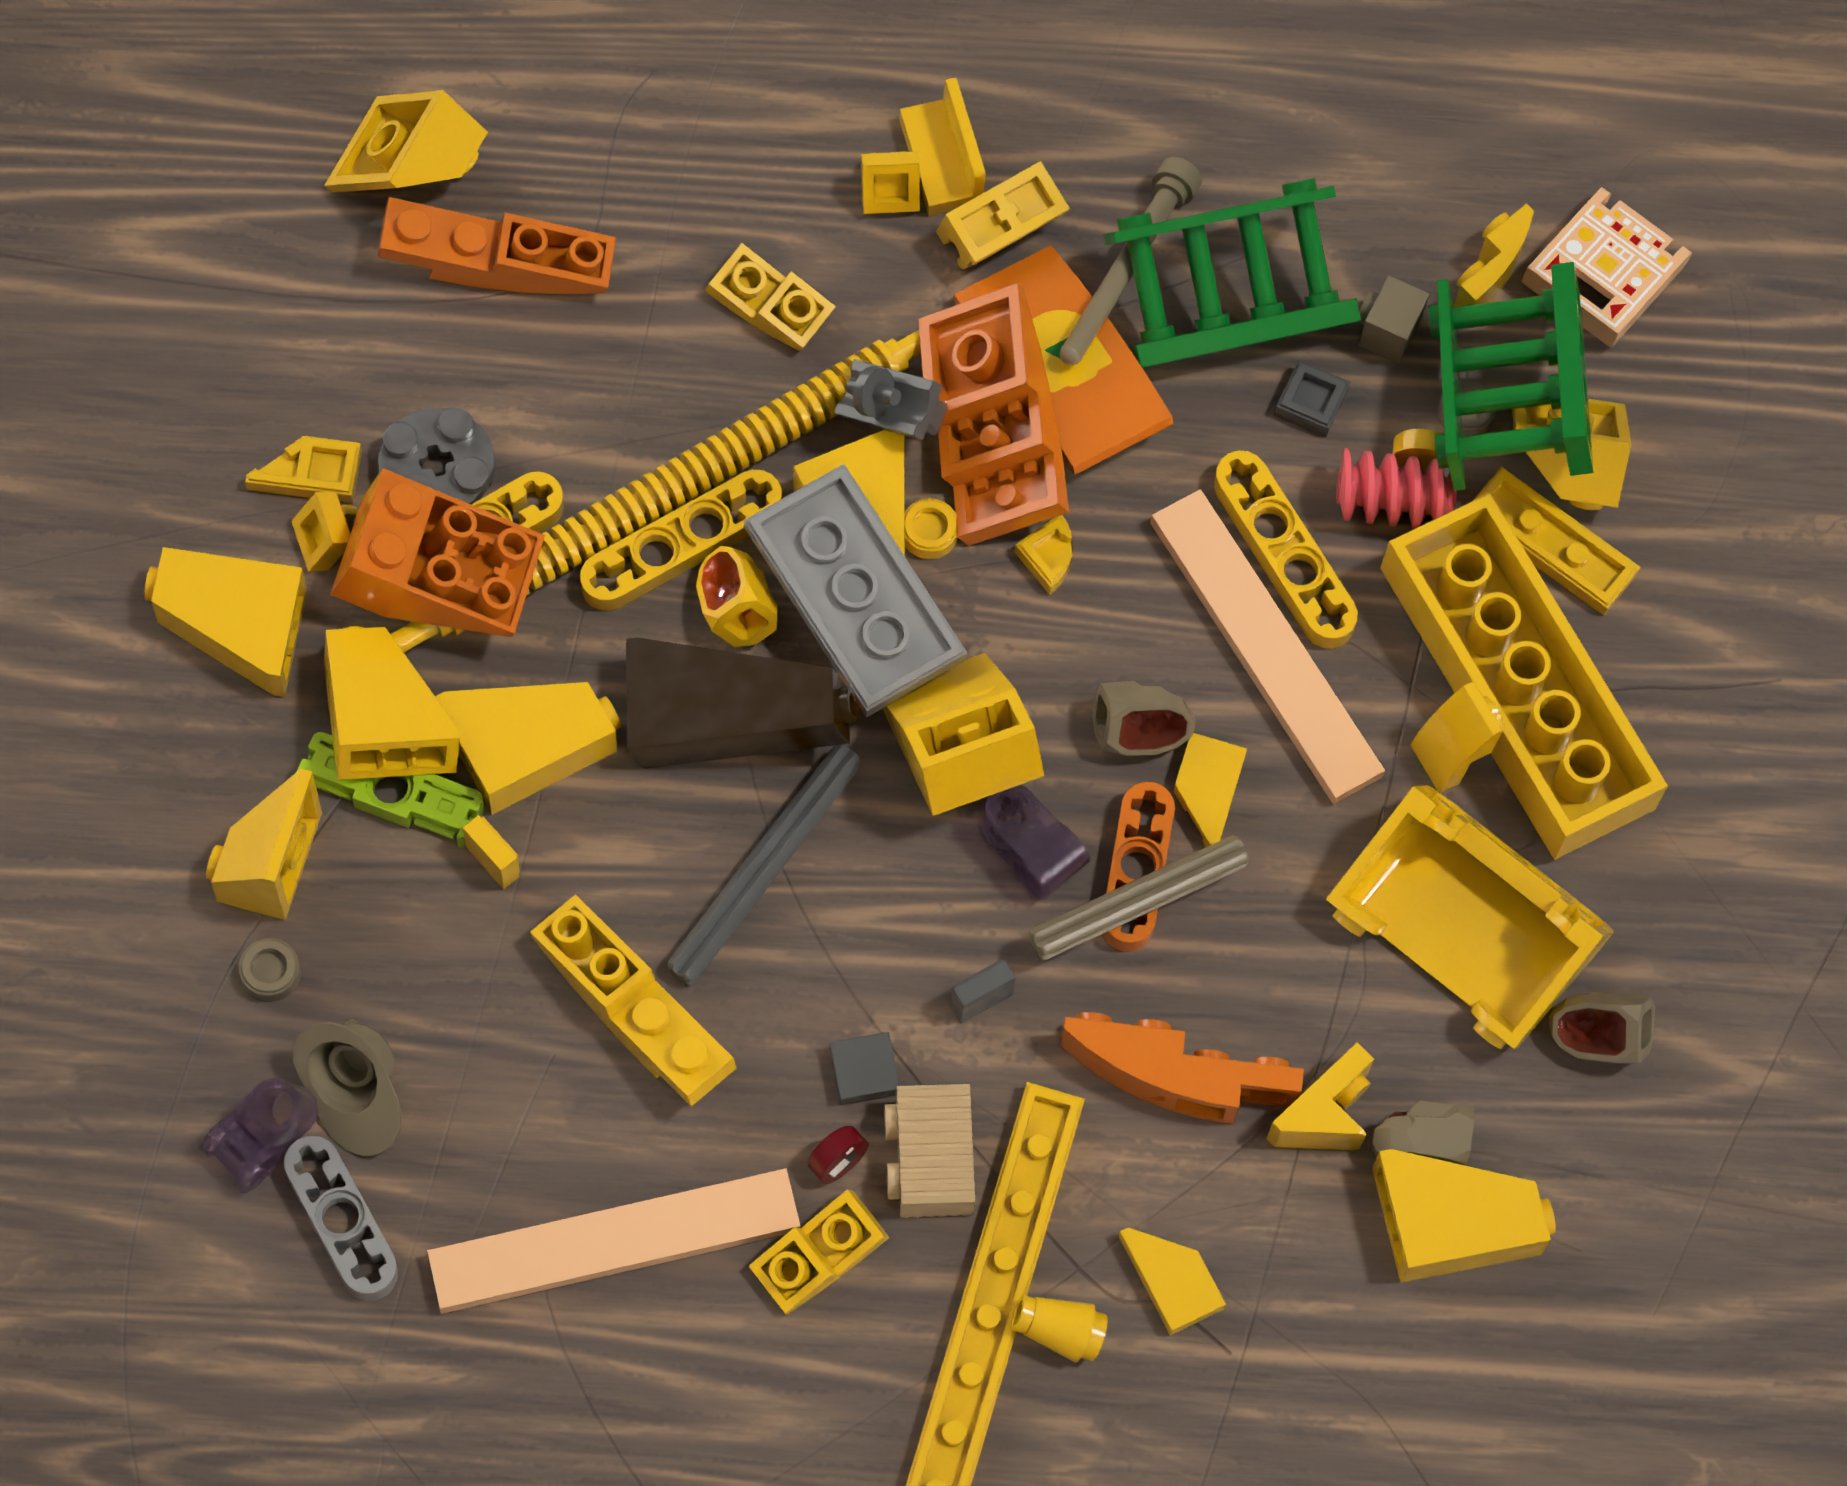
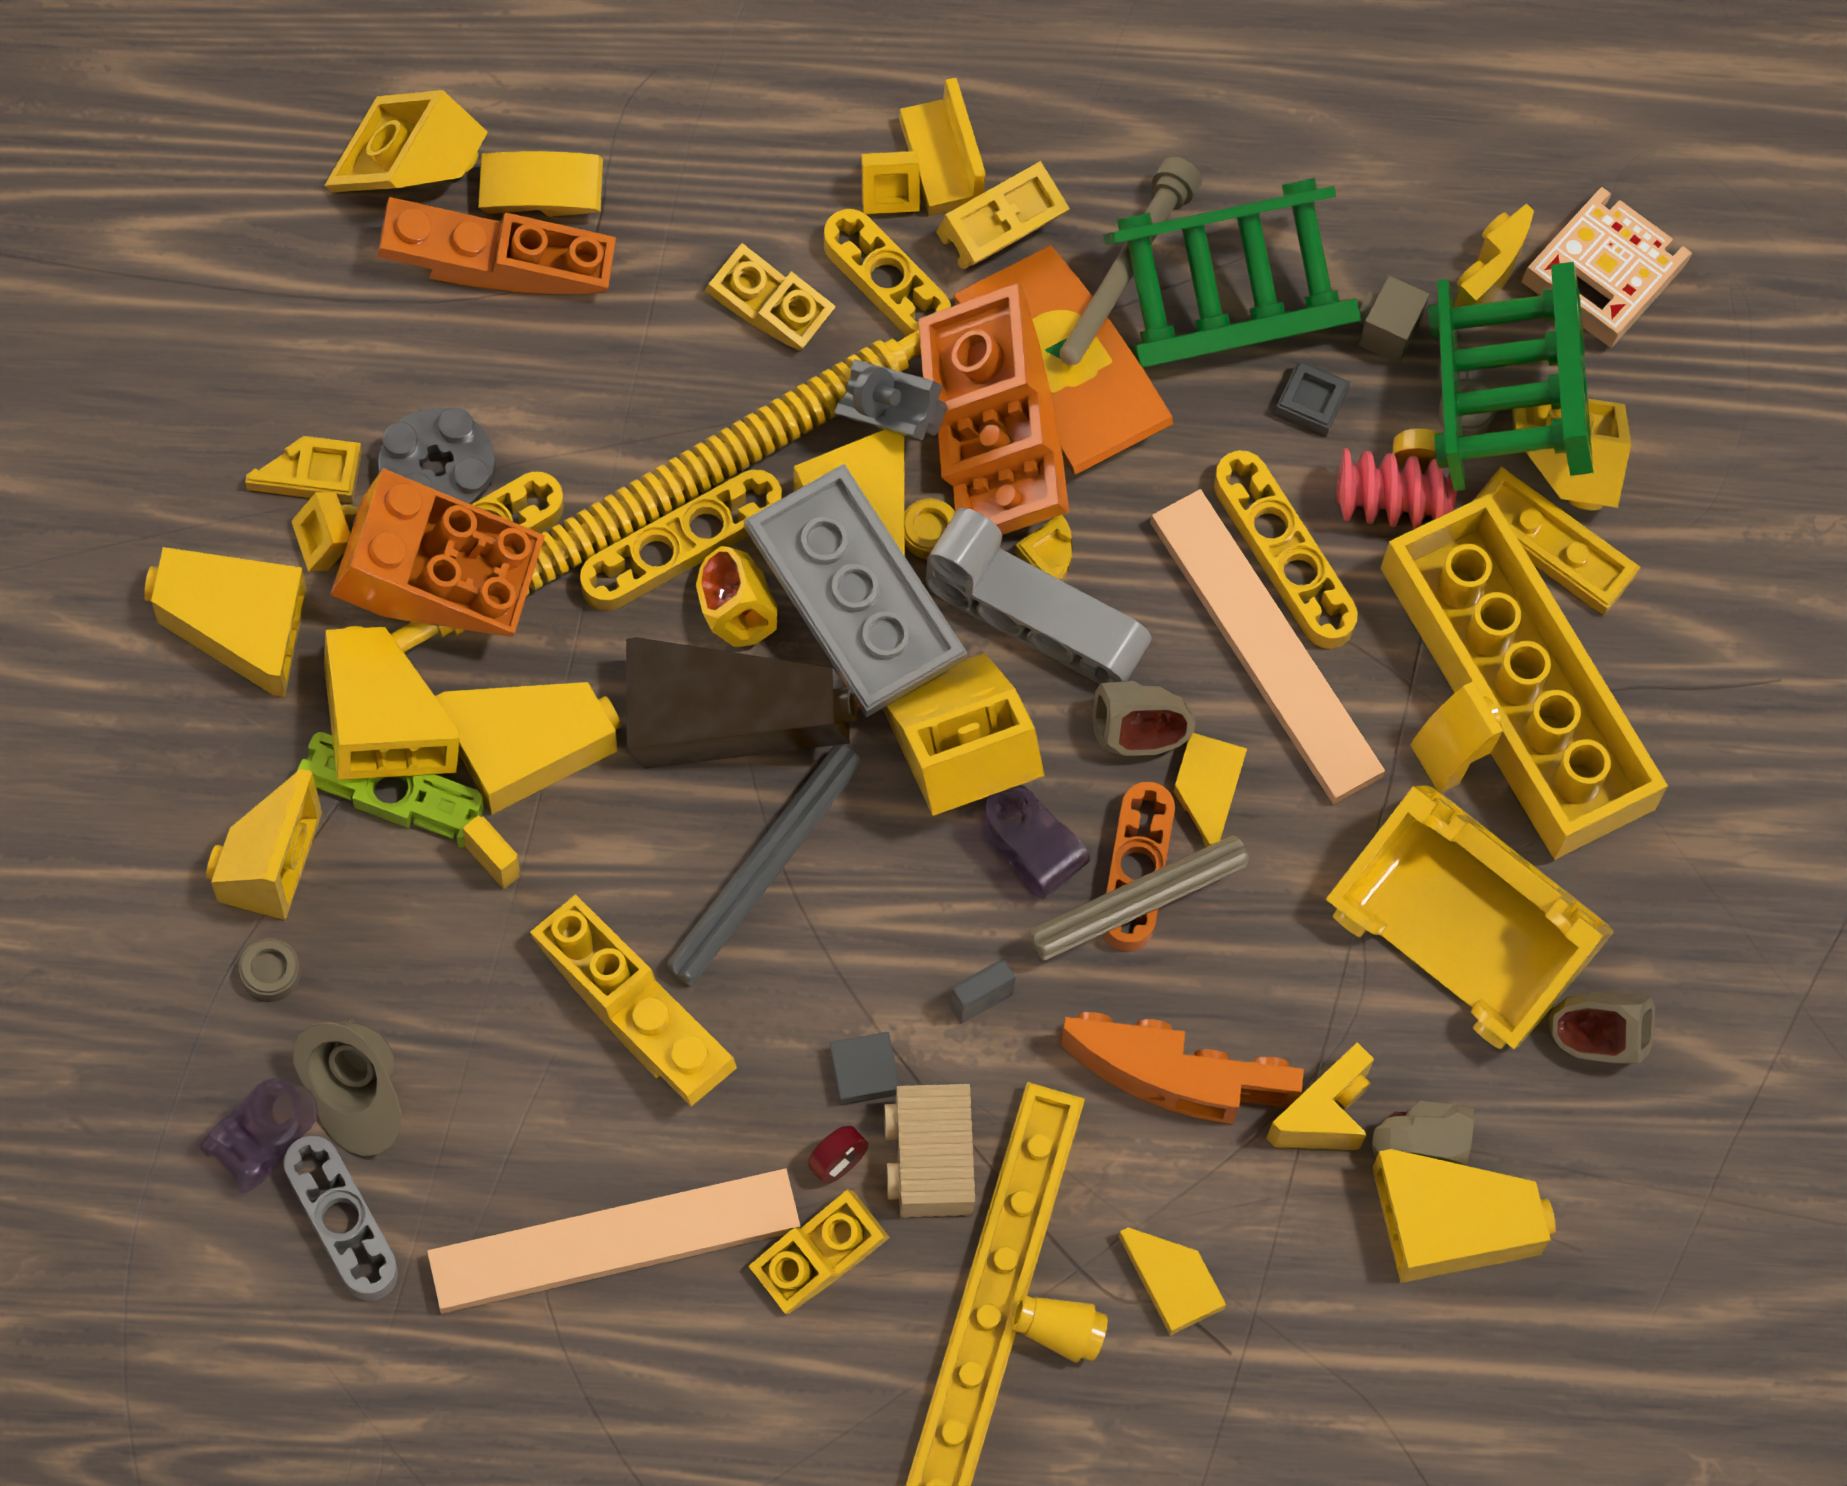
(540, 181): none -> yellow slope
(848, 258): none -> yellow beam
(1029, 604): none -> light grey beam

